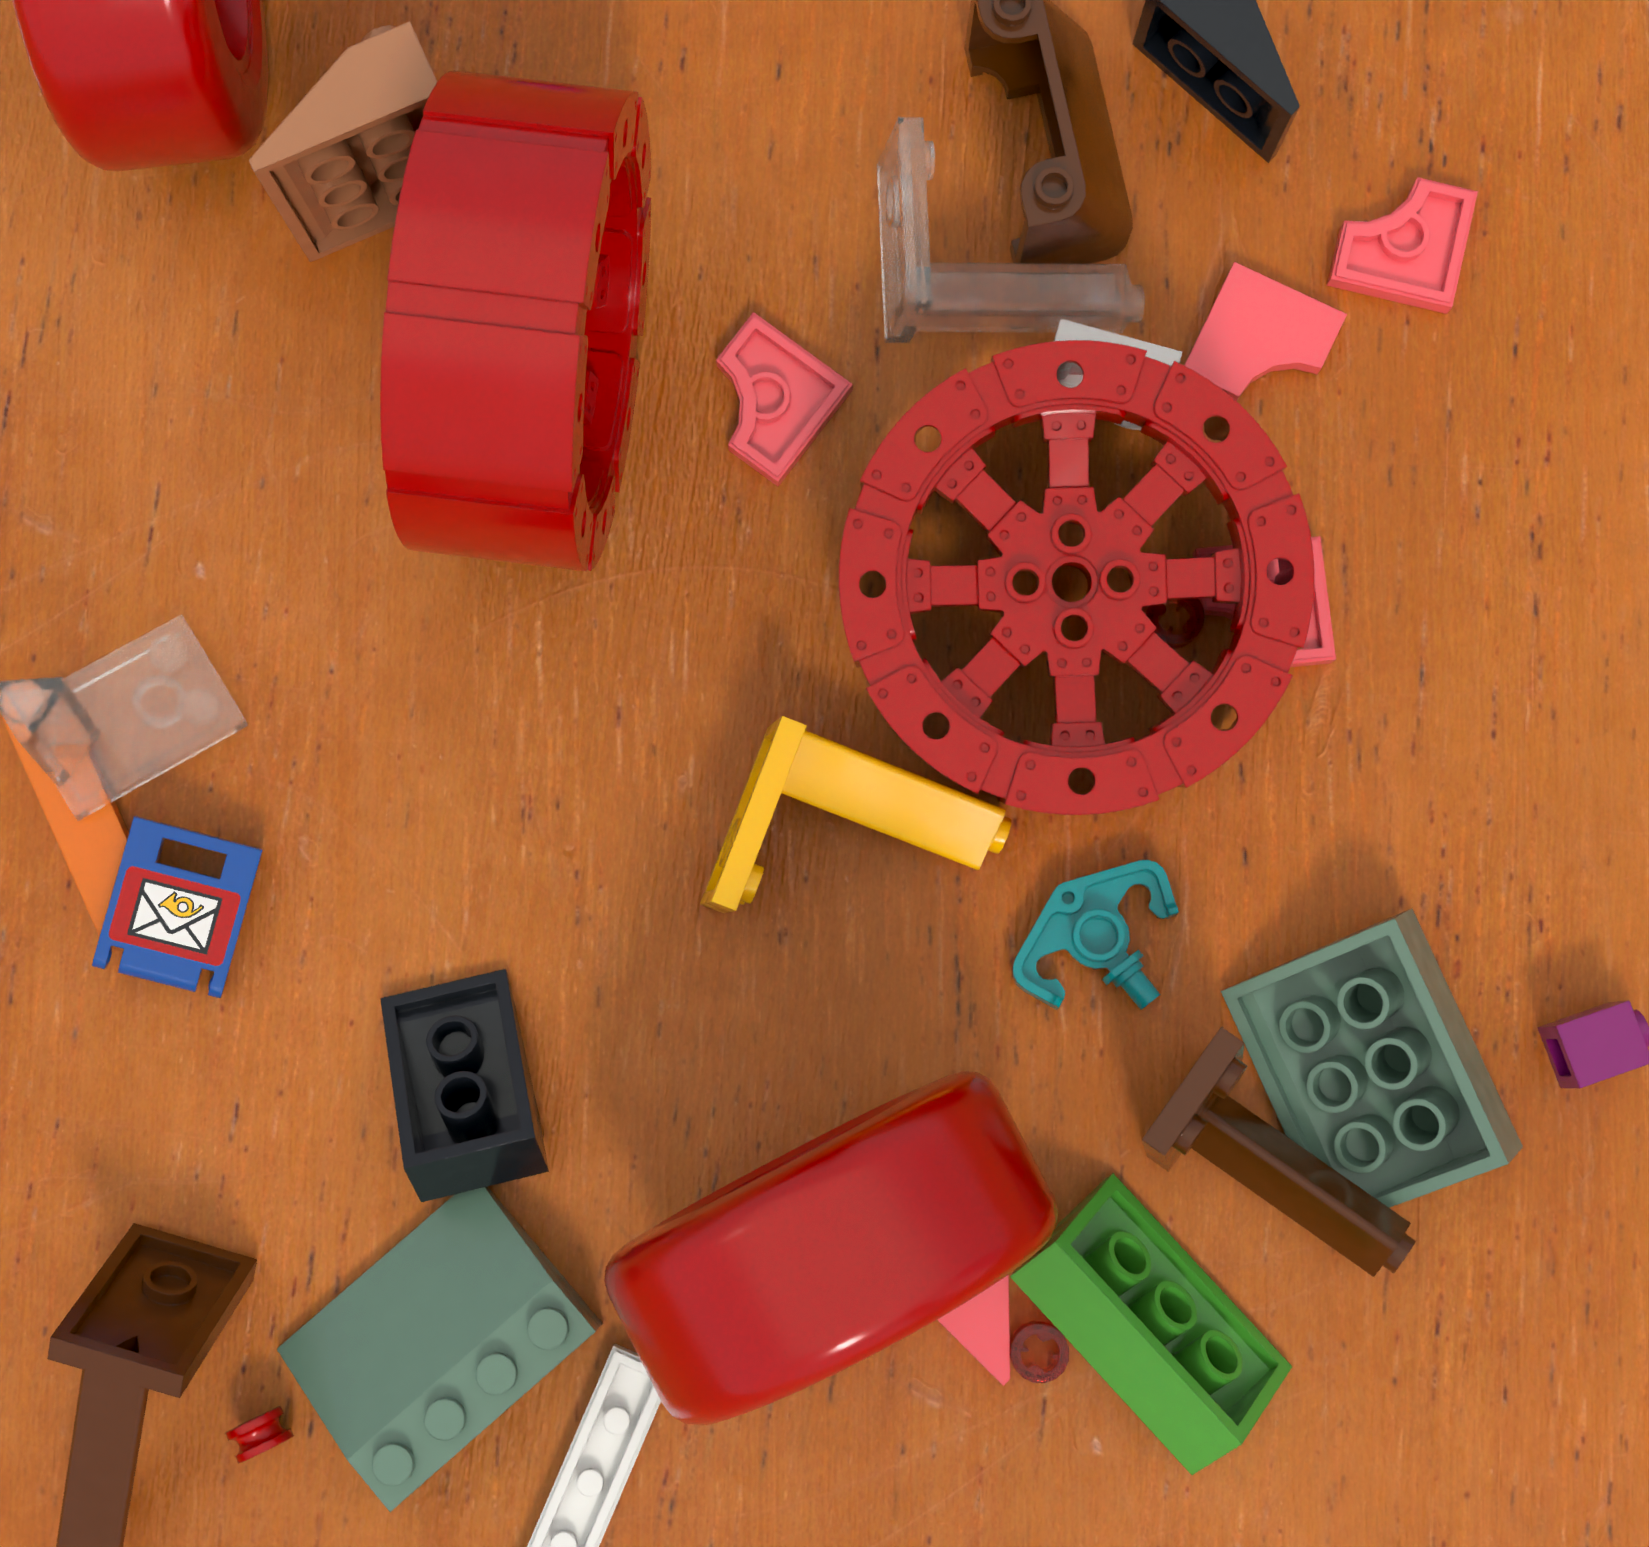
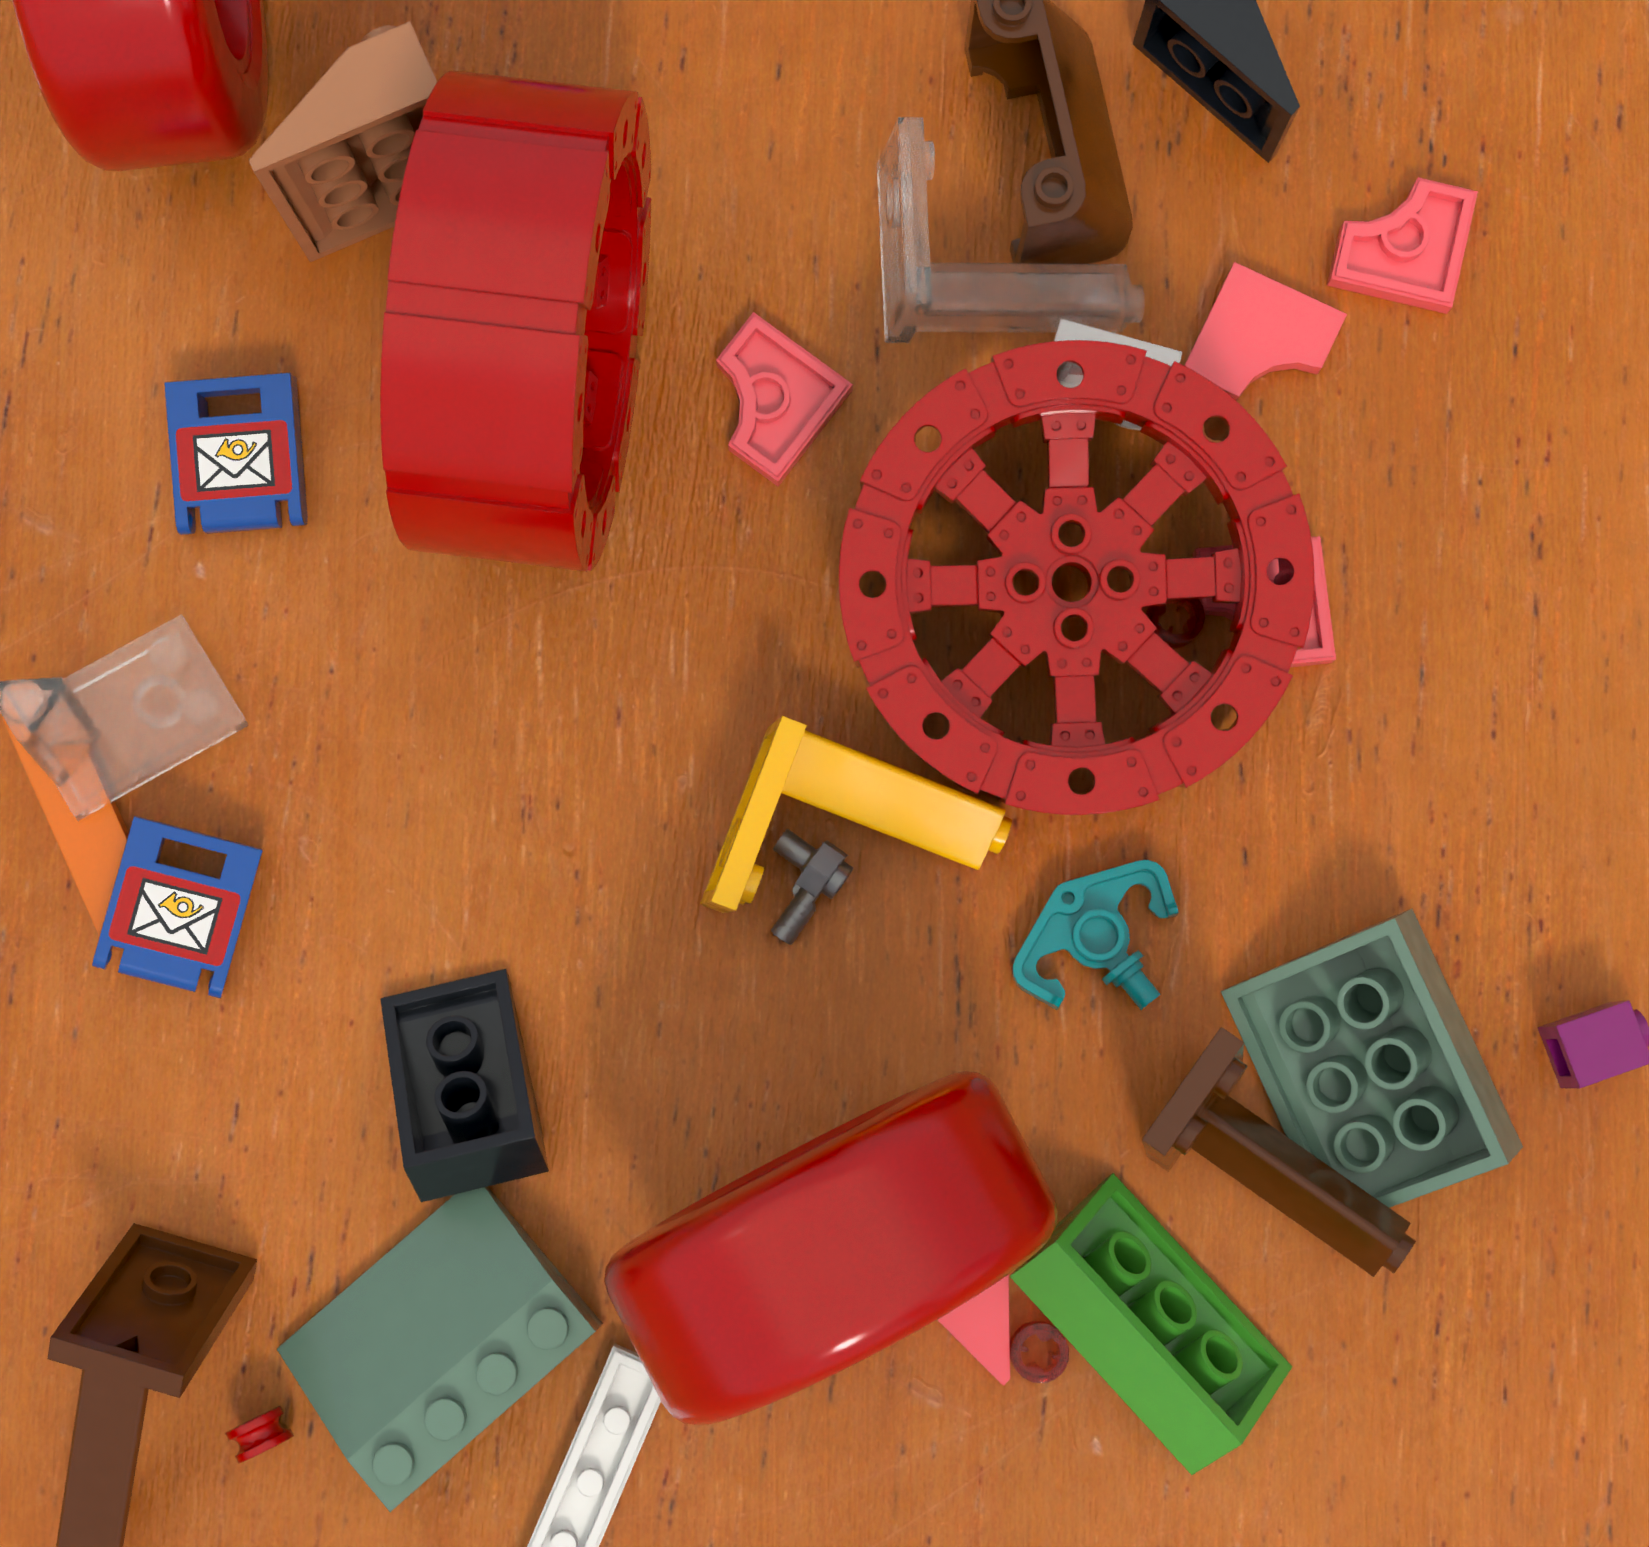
(236, 463): none -> container
(821, 872): none -> flat silver piece

